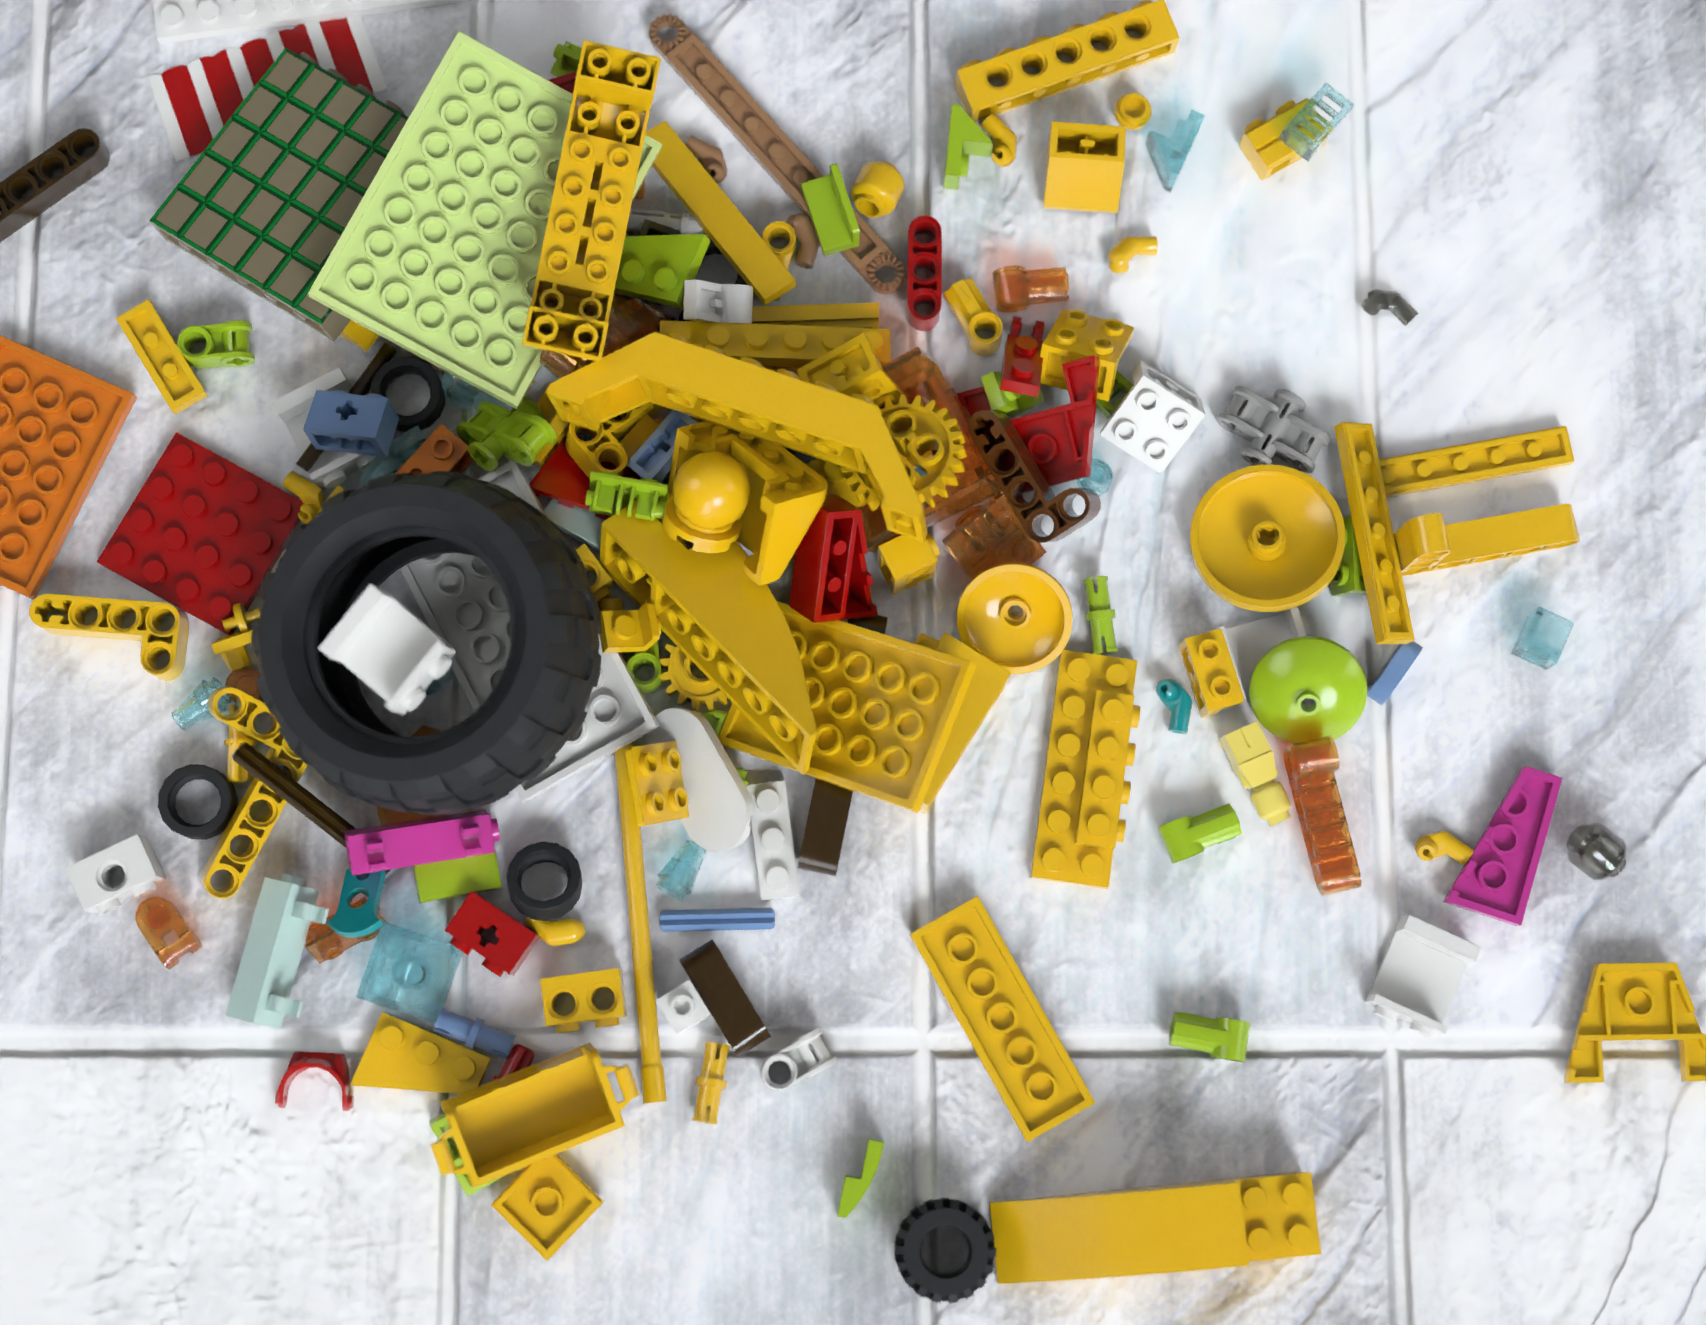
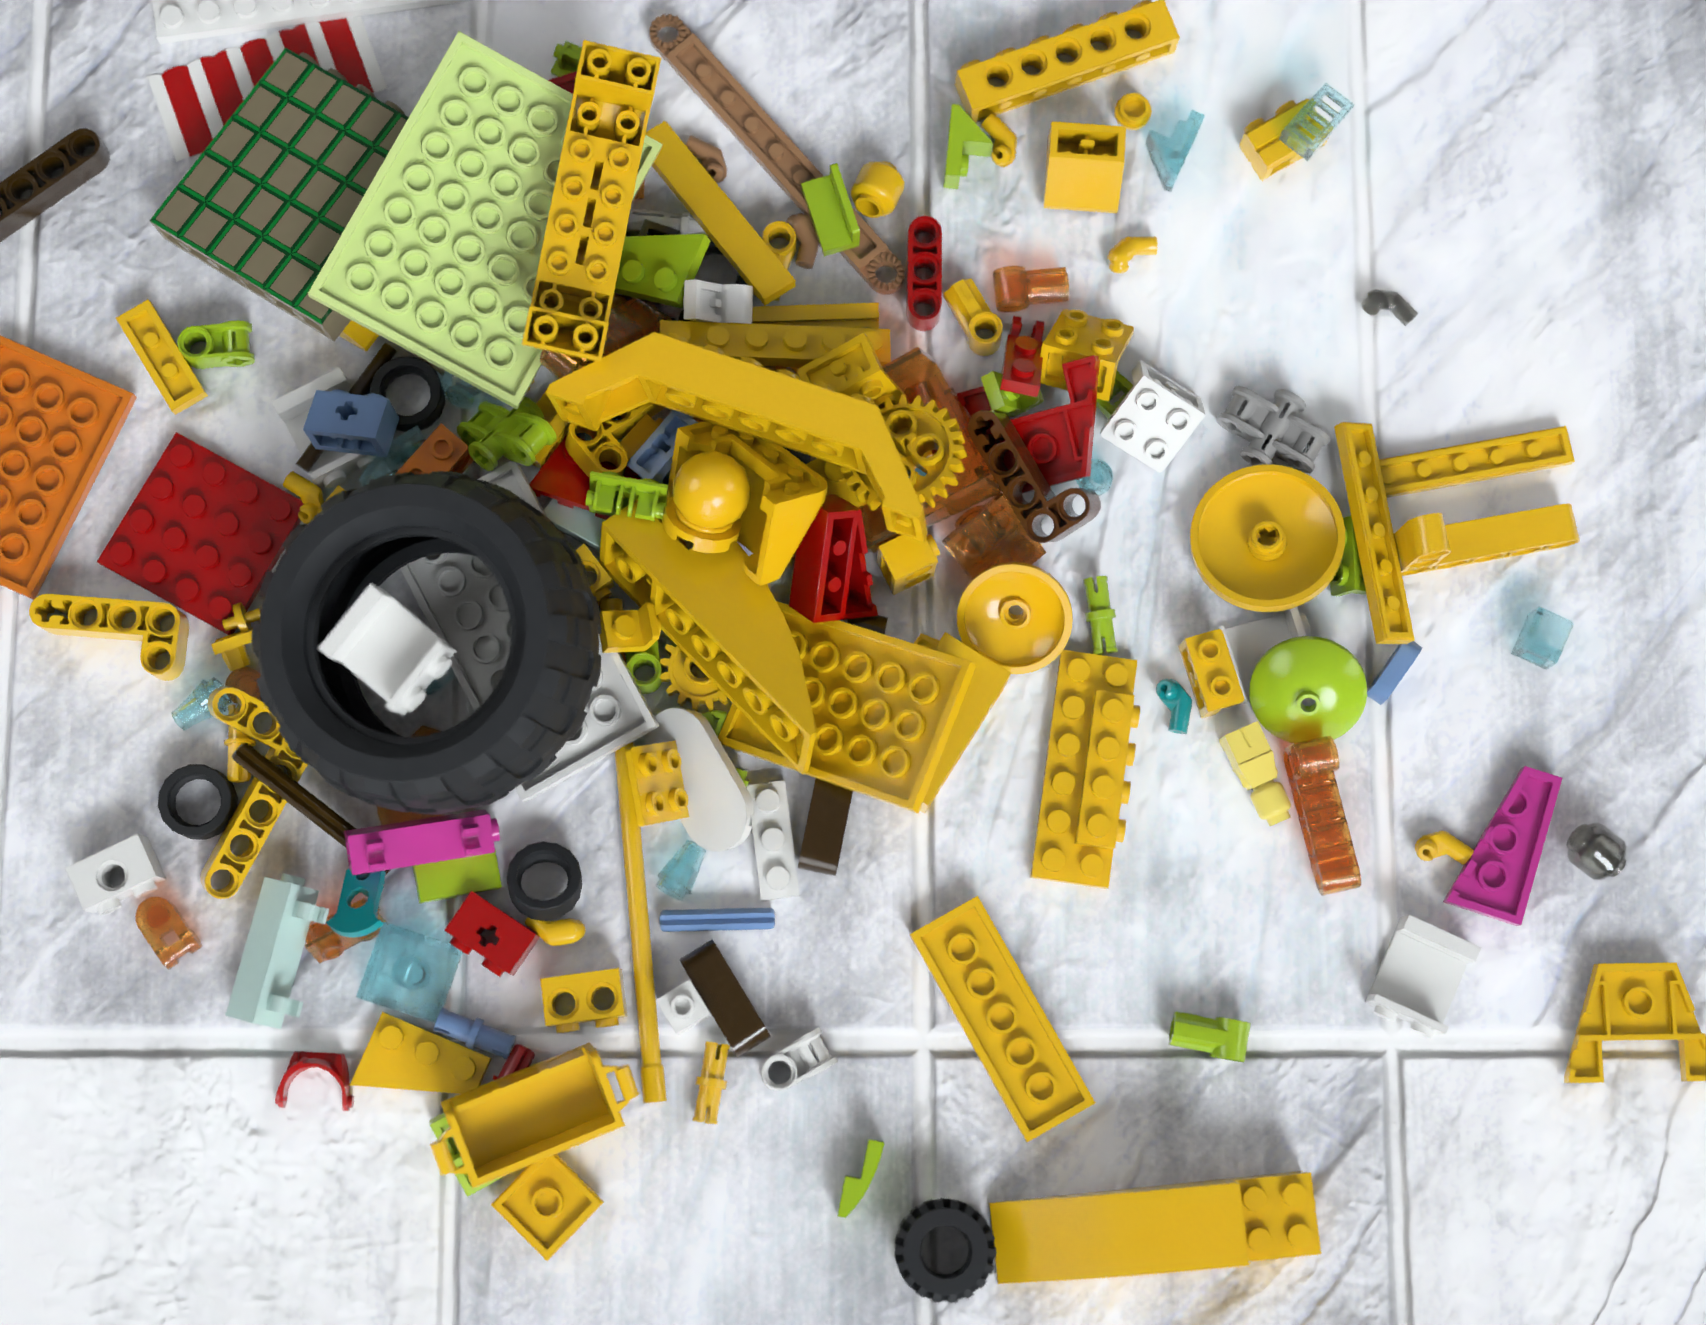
(1191, 835): lime piece -> none

